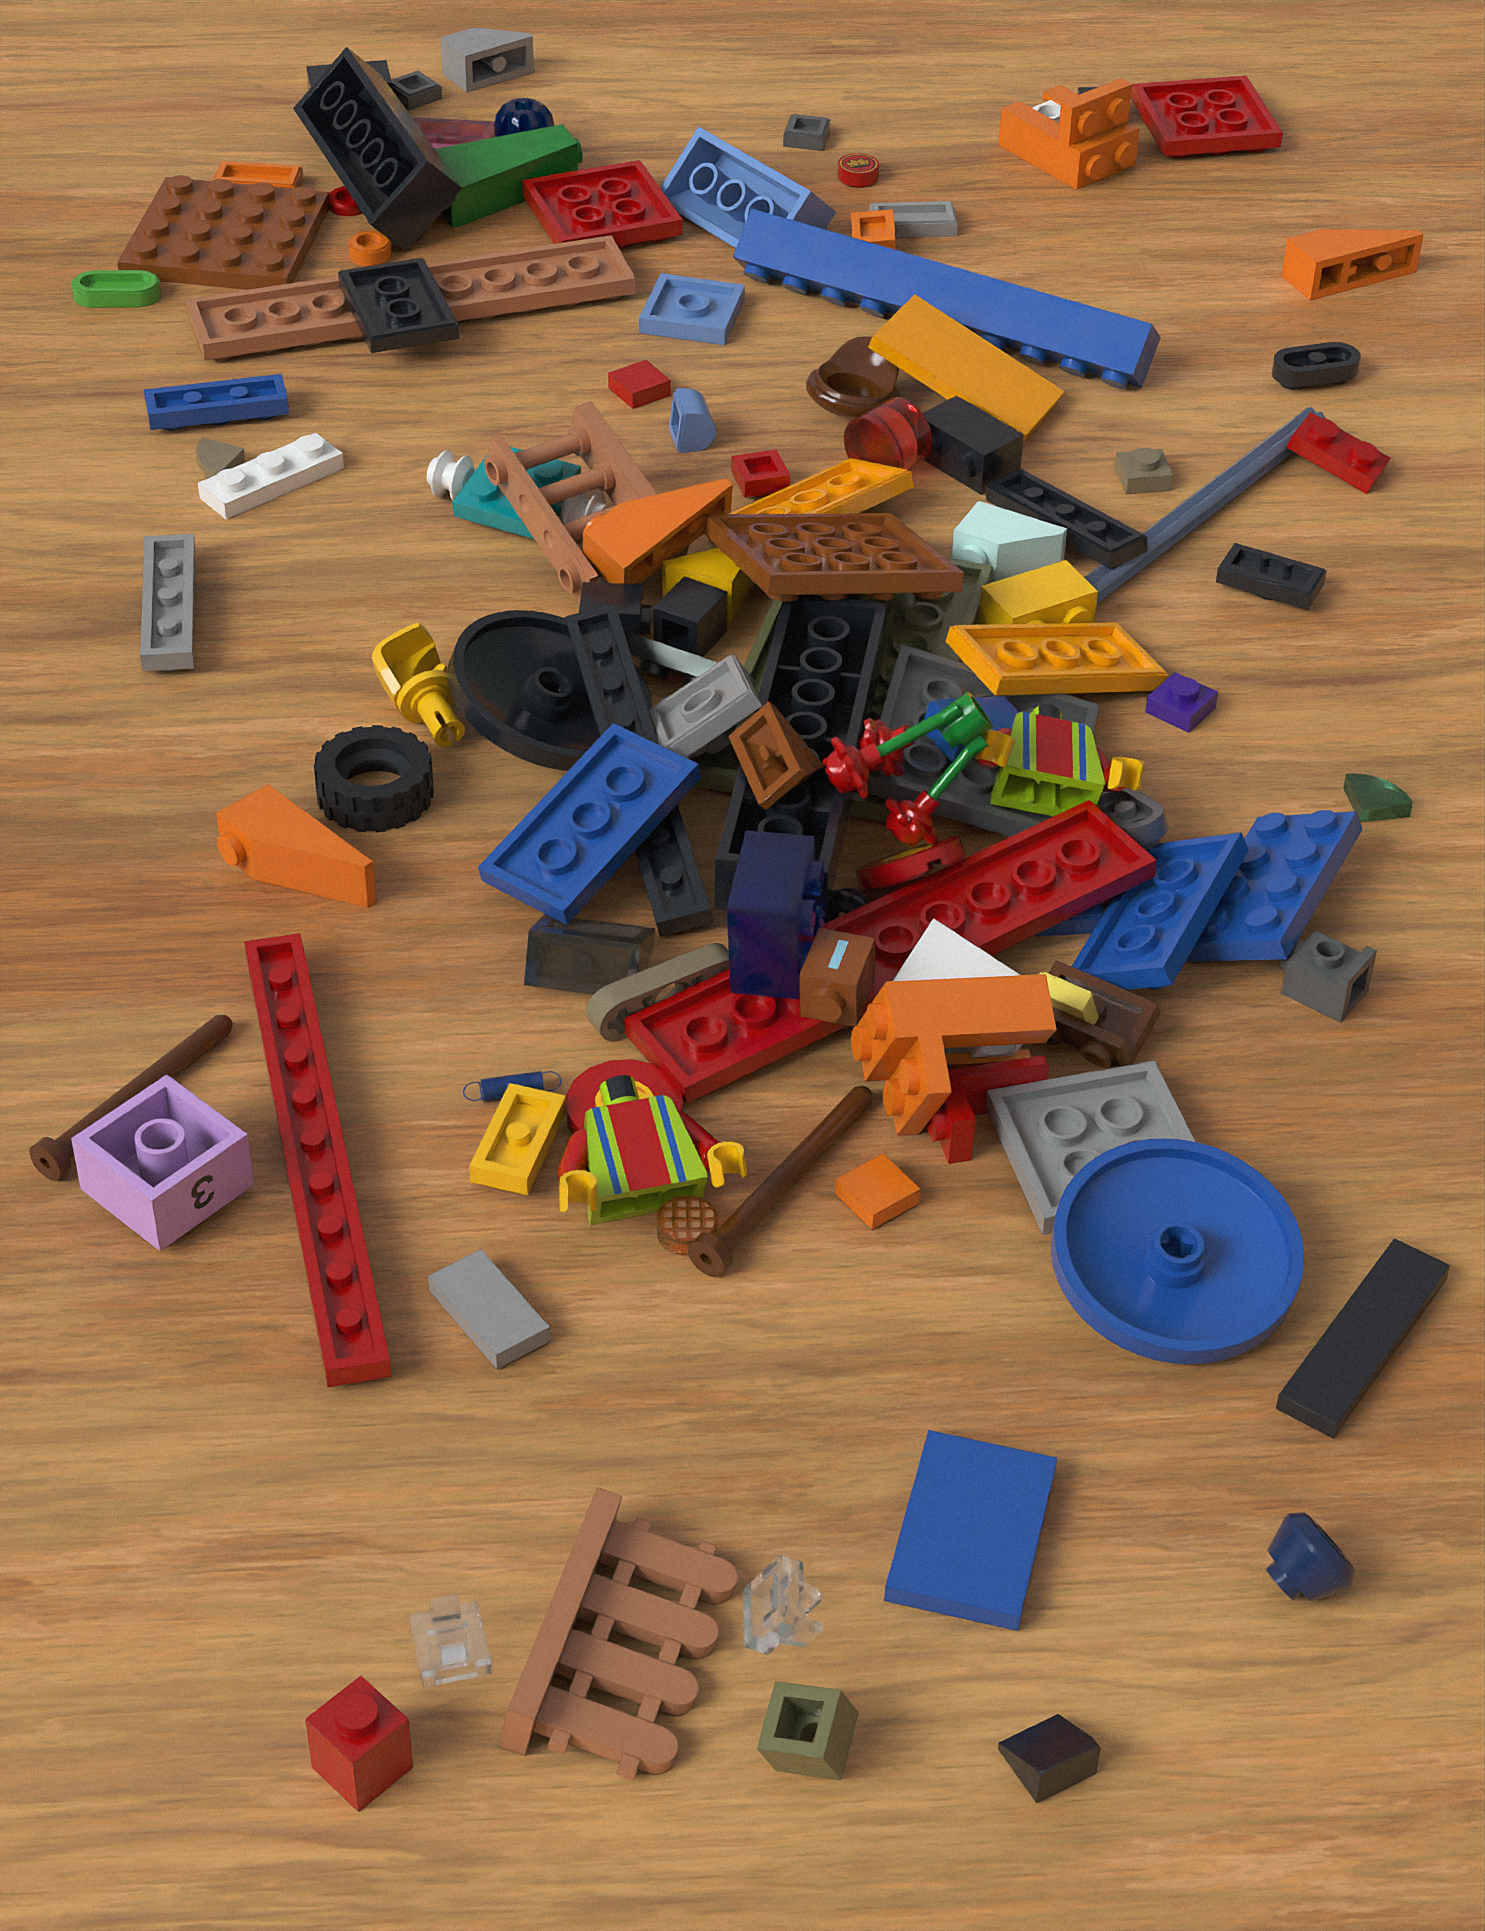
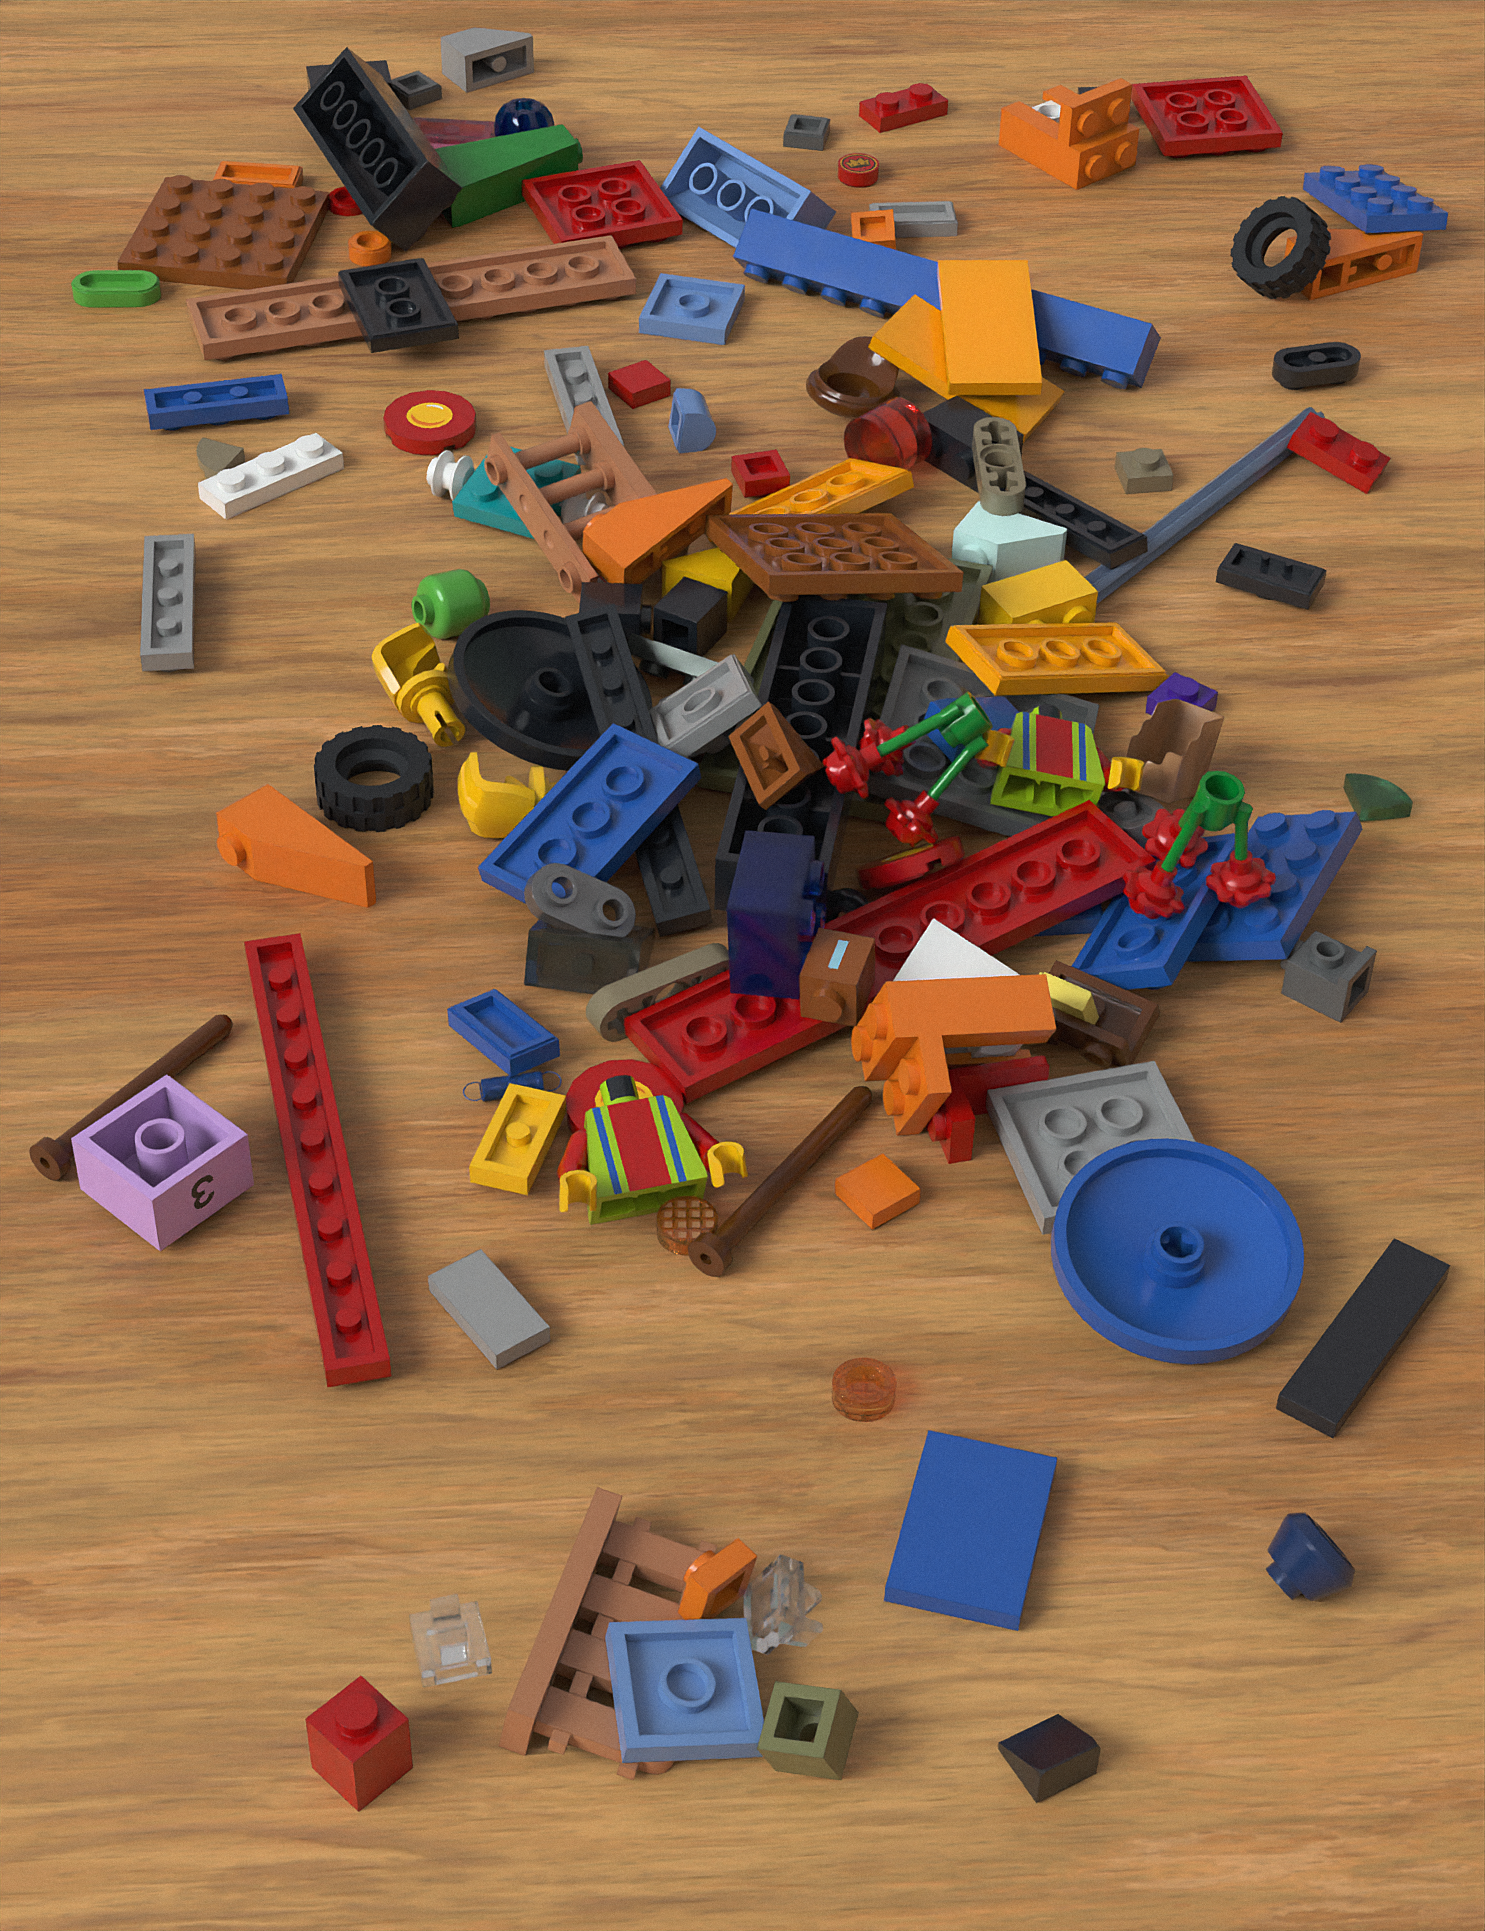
(429, 422): none -> red tile
(450, 602): none -> bright green head
(498, 807): none -> yellow piece
(503, 1032): none -> blue tile
(577, 382): none -> light grey plate
(582, 903): none -> flat silver plate
(684, 1689): none -> medium blue tile
(716, 1581): none -> orange plate
(863, 1389): none -> clear orange tile
(903, 107): none -> red plate
(989, 327): none -> light orange tile
(991, 477): none -> dark tan beam
(1175, 749): none -> medium nougat piece
(1178, 839): none -> red plant
(1302, 262): none -> black tyre
(1374, 200): none -> blue plate

